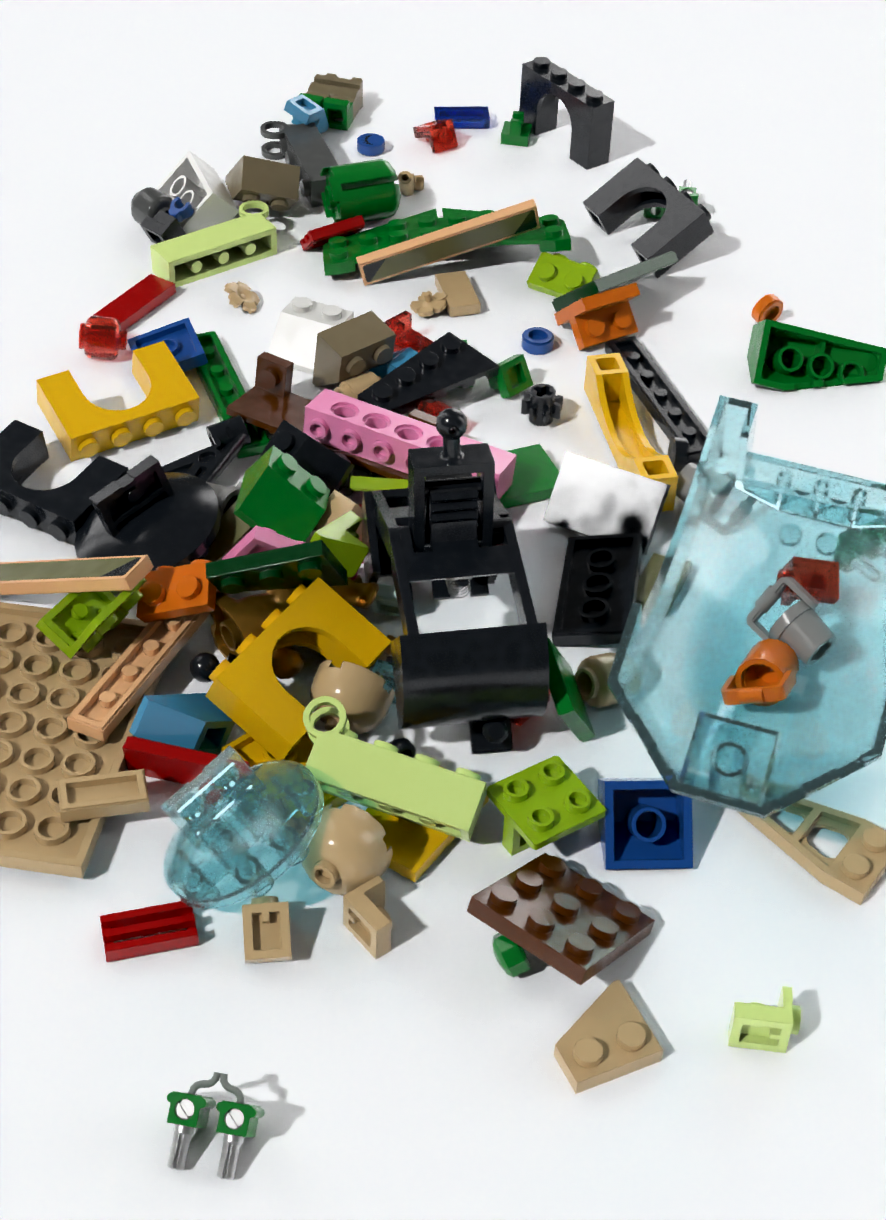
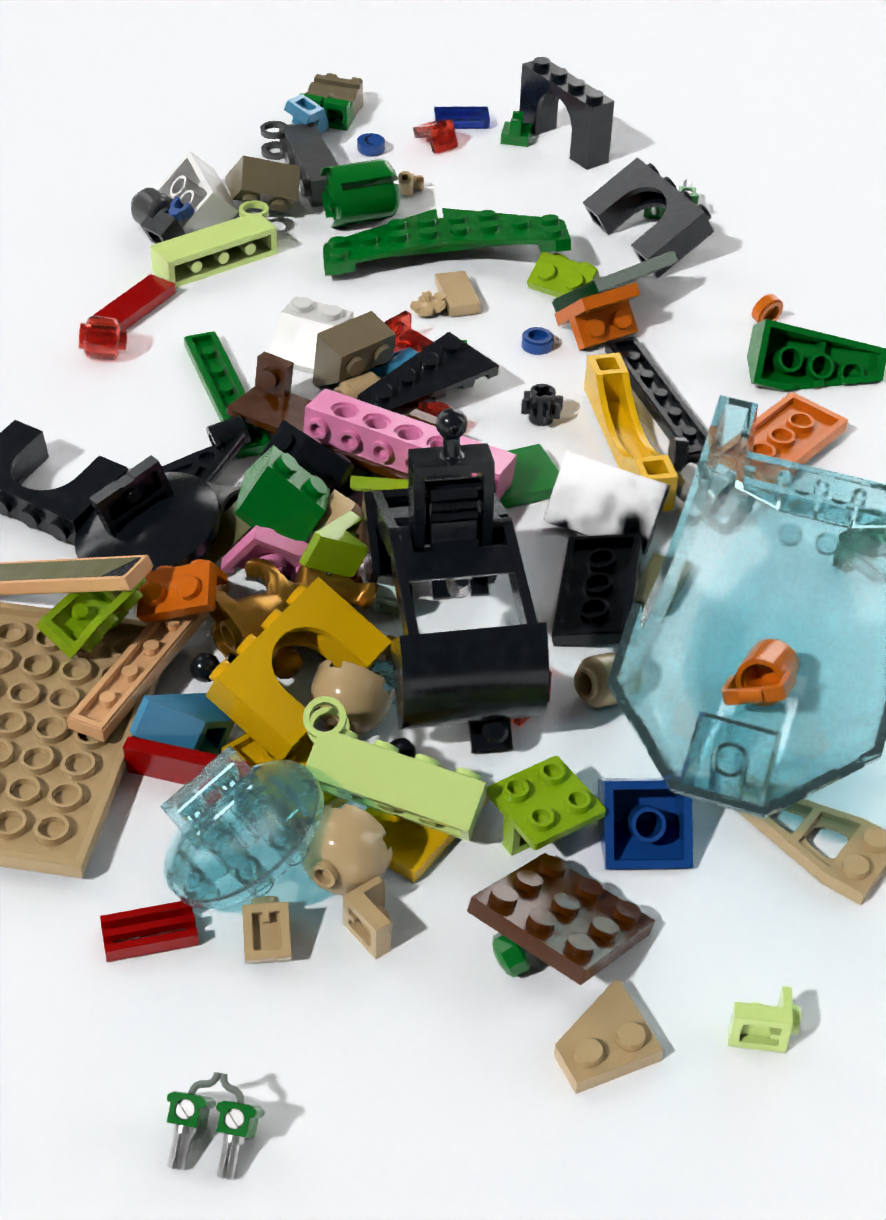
(90, 429): yellow arch -> none
(102, 795): tan tile -> none
(180, 340): blue tile -> none
(242, 295): tan plant -> none
(277, 569): dark green wing -> none
(321, 235): red tile -> none
(448, 242): tile -> none
(512, 376): green tile -> none
(567, 696): green tile -> none
(796, 429): none -> orange plate
(797, 626): light grey piece -> none
(815, 576): clear red bracket -> none

